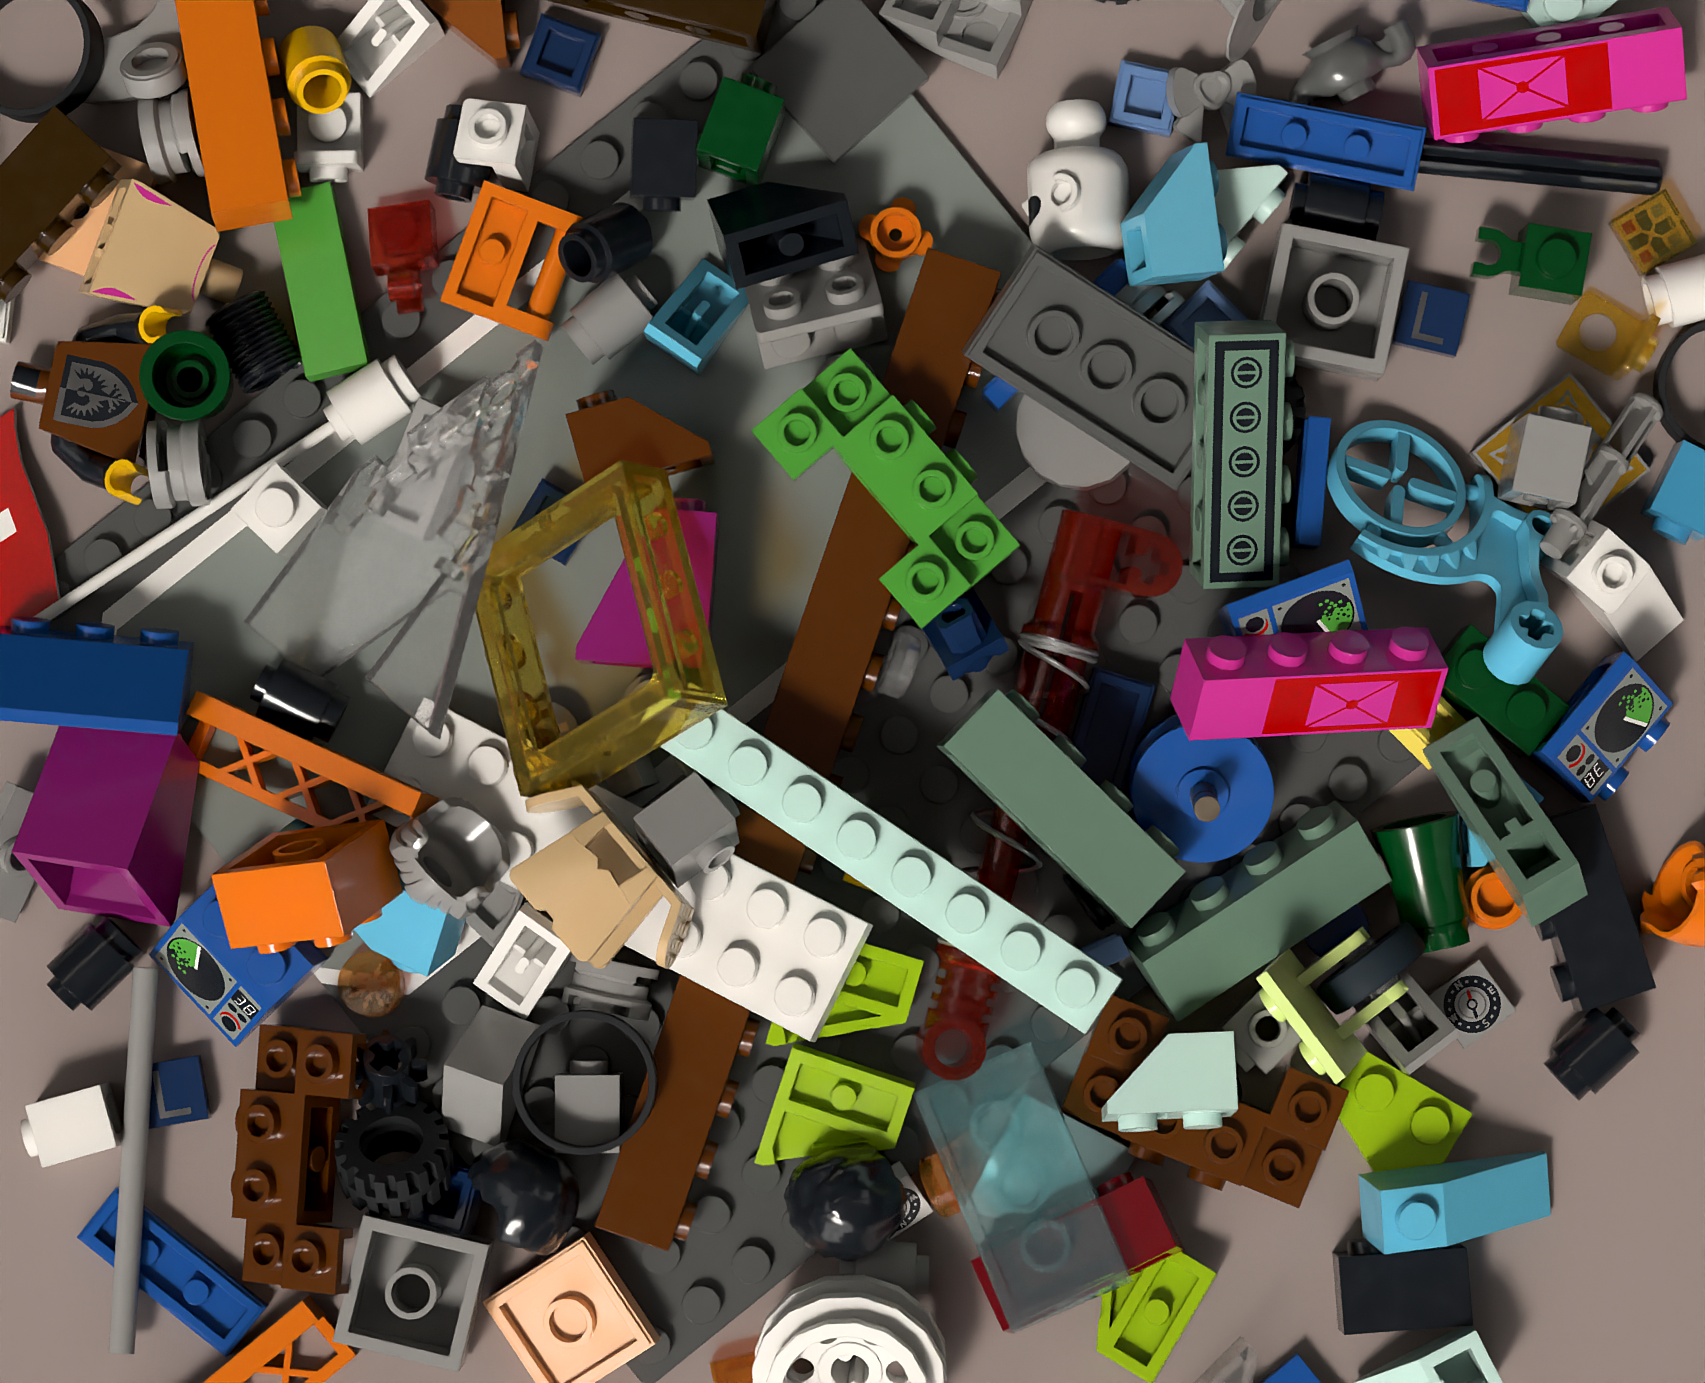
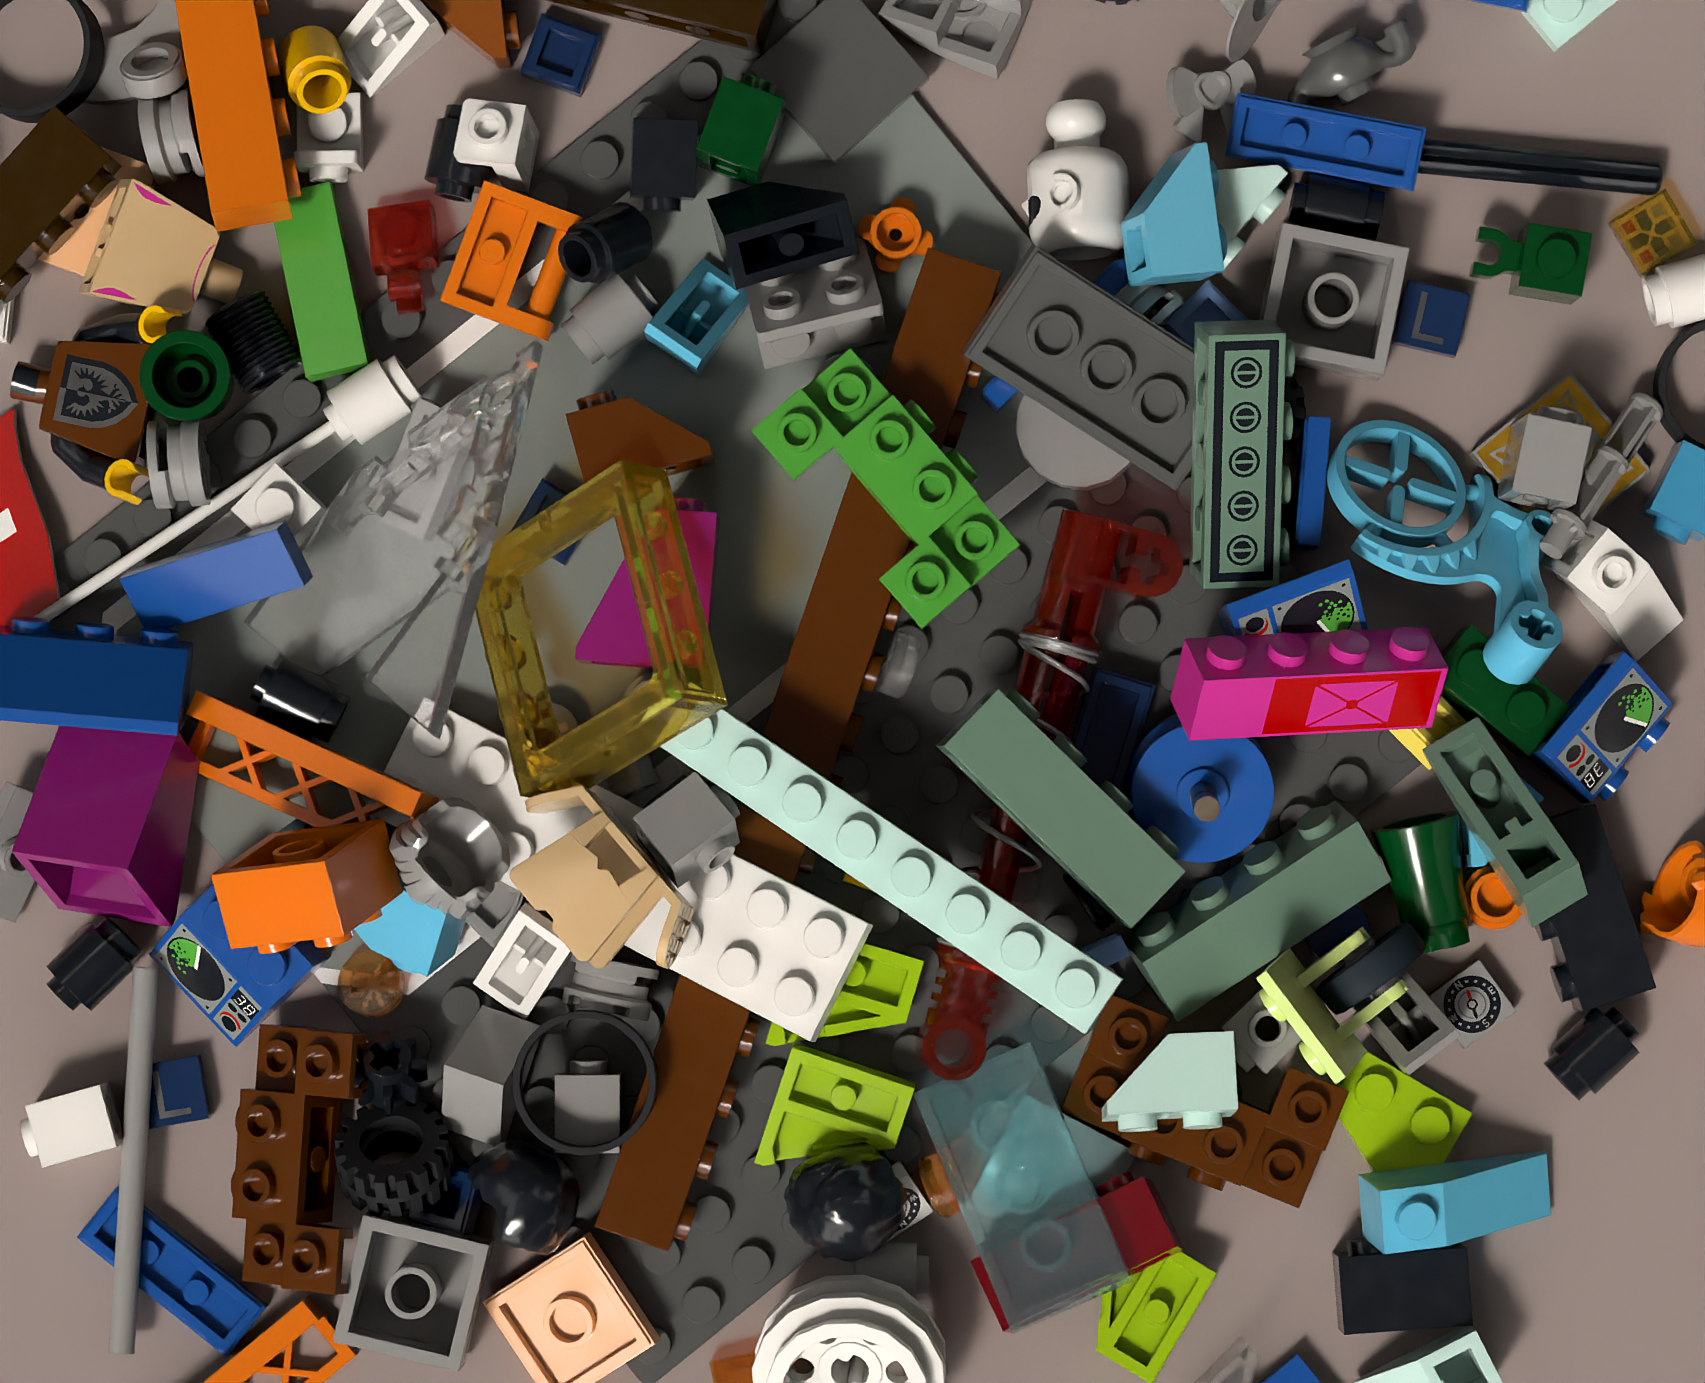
(217, 577): none -> blue tile
(965, 636): dark blue hips -> none
(1141, 100): medium blue tile -> none
(1552, 74): dark pink brick -> none
(1632, 342): clear yellow bracket -> none

